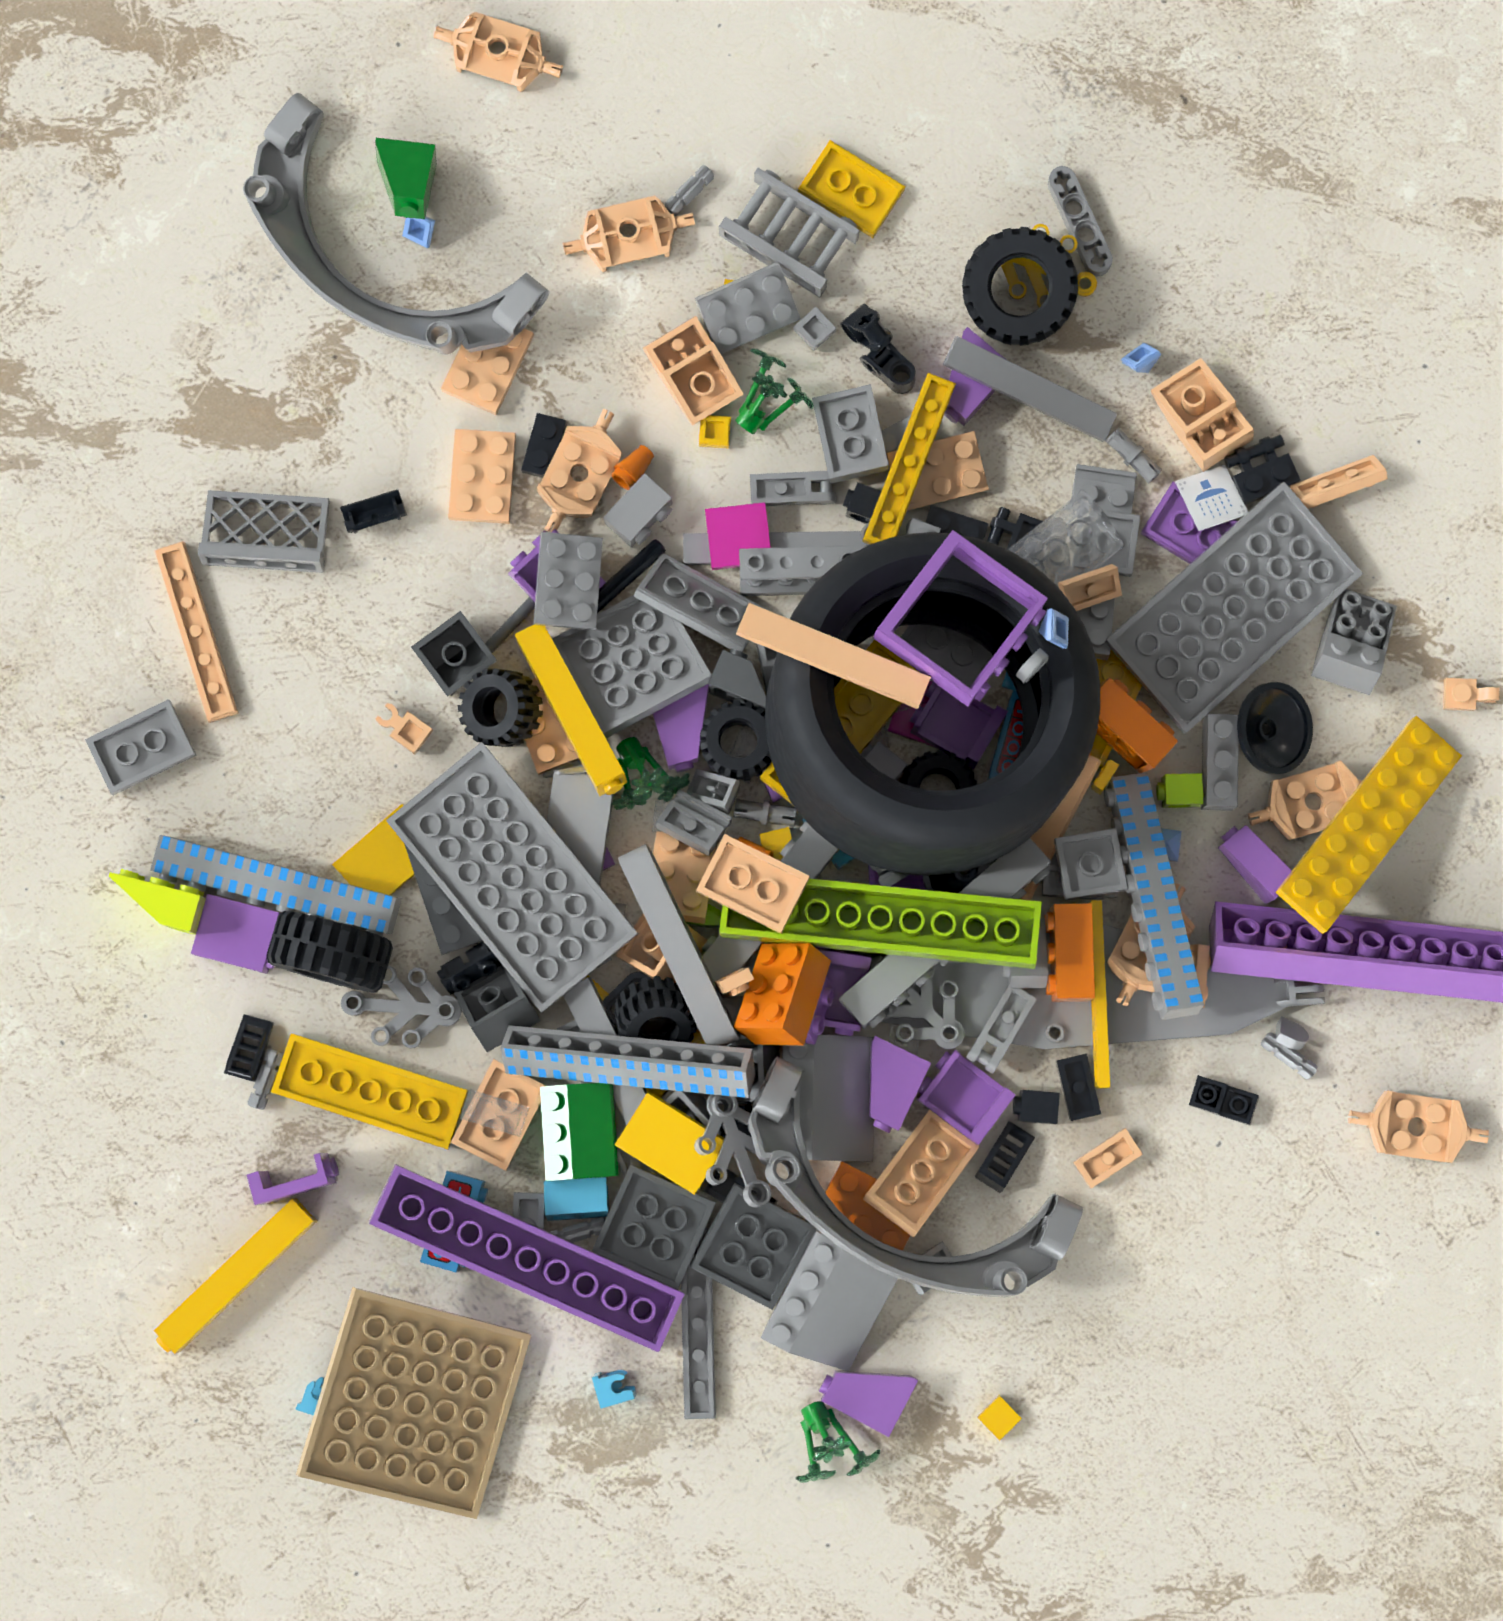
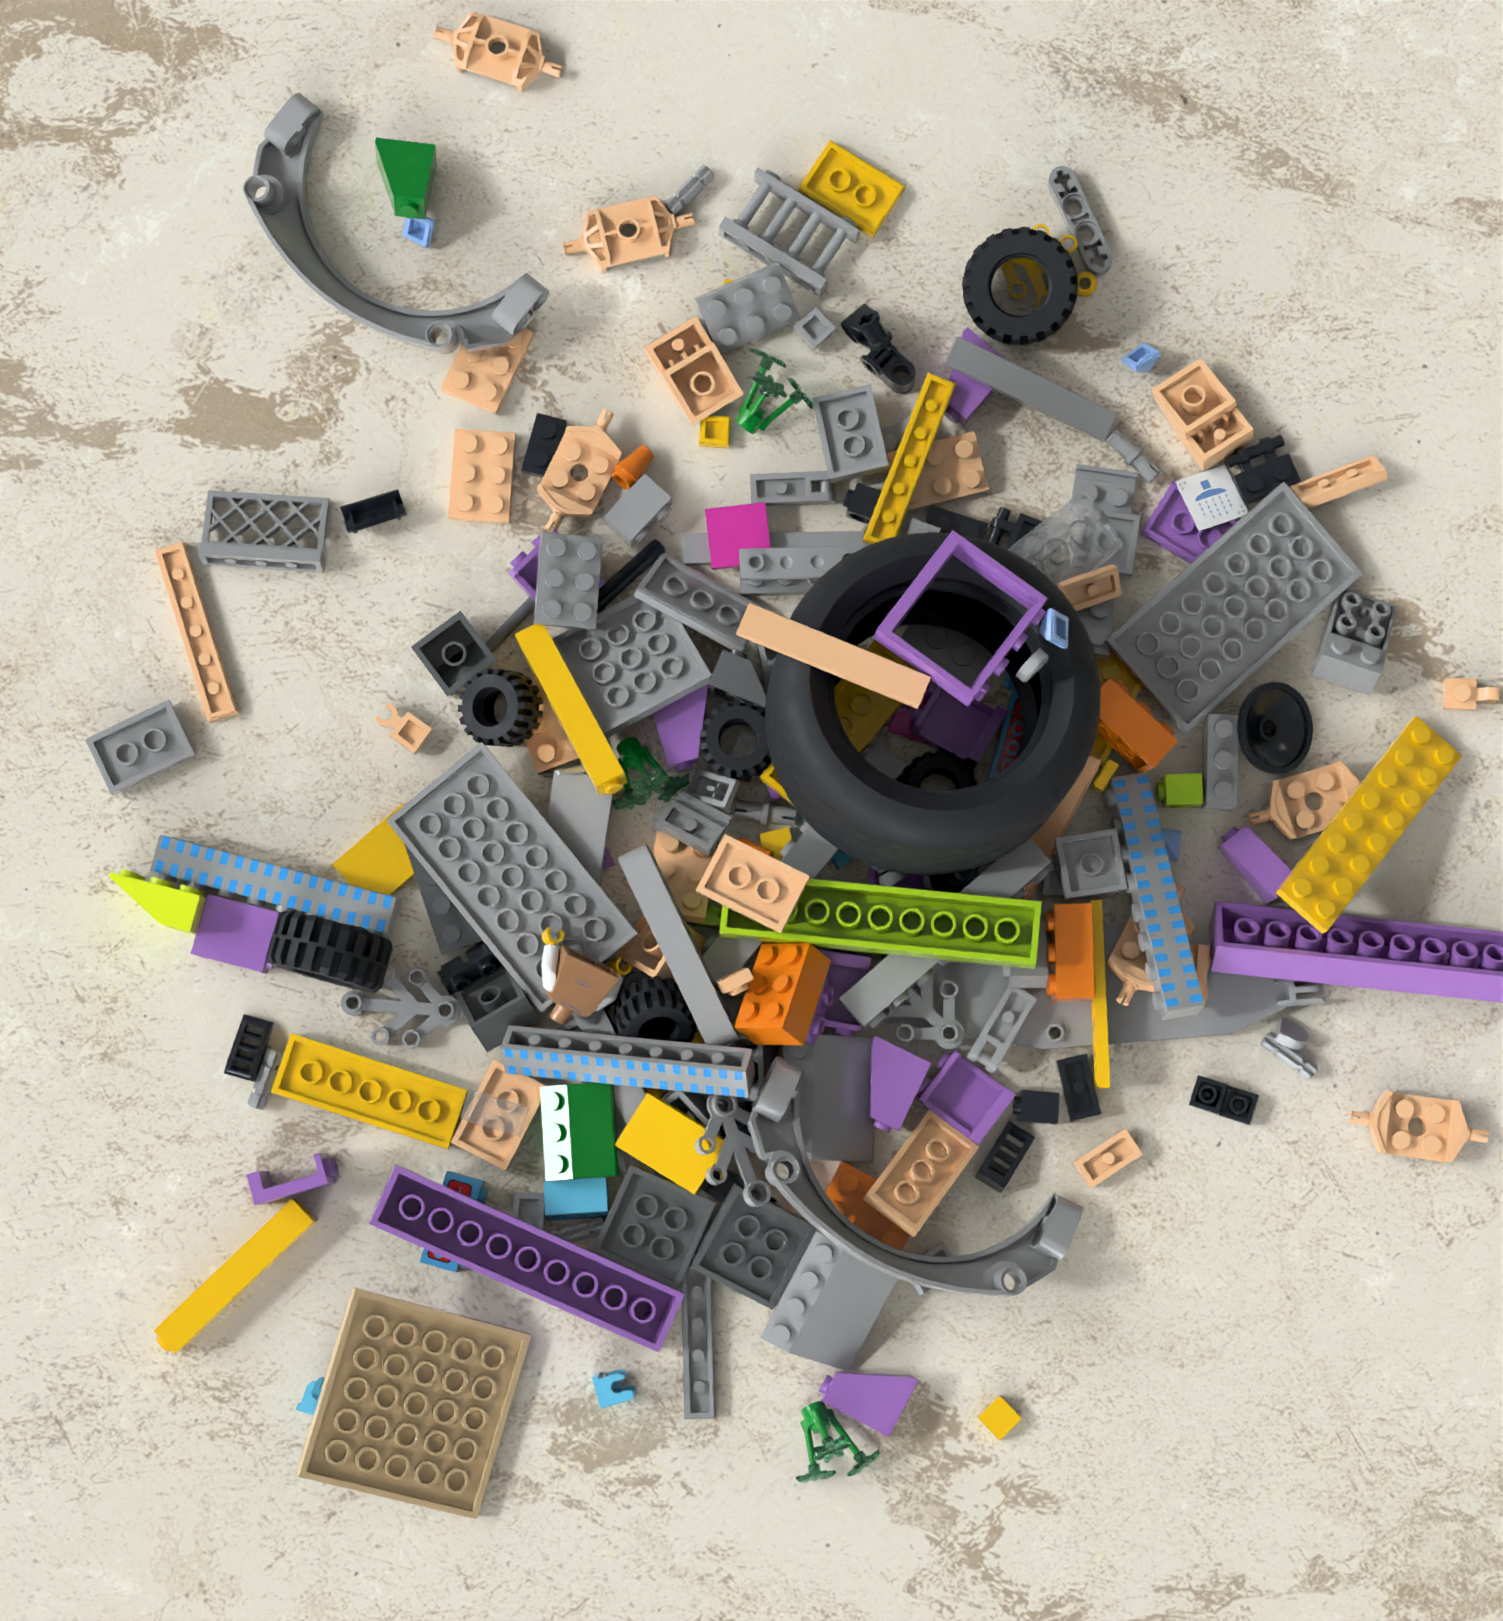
(577, 980): none -> medium nougat torso

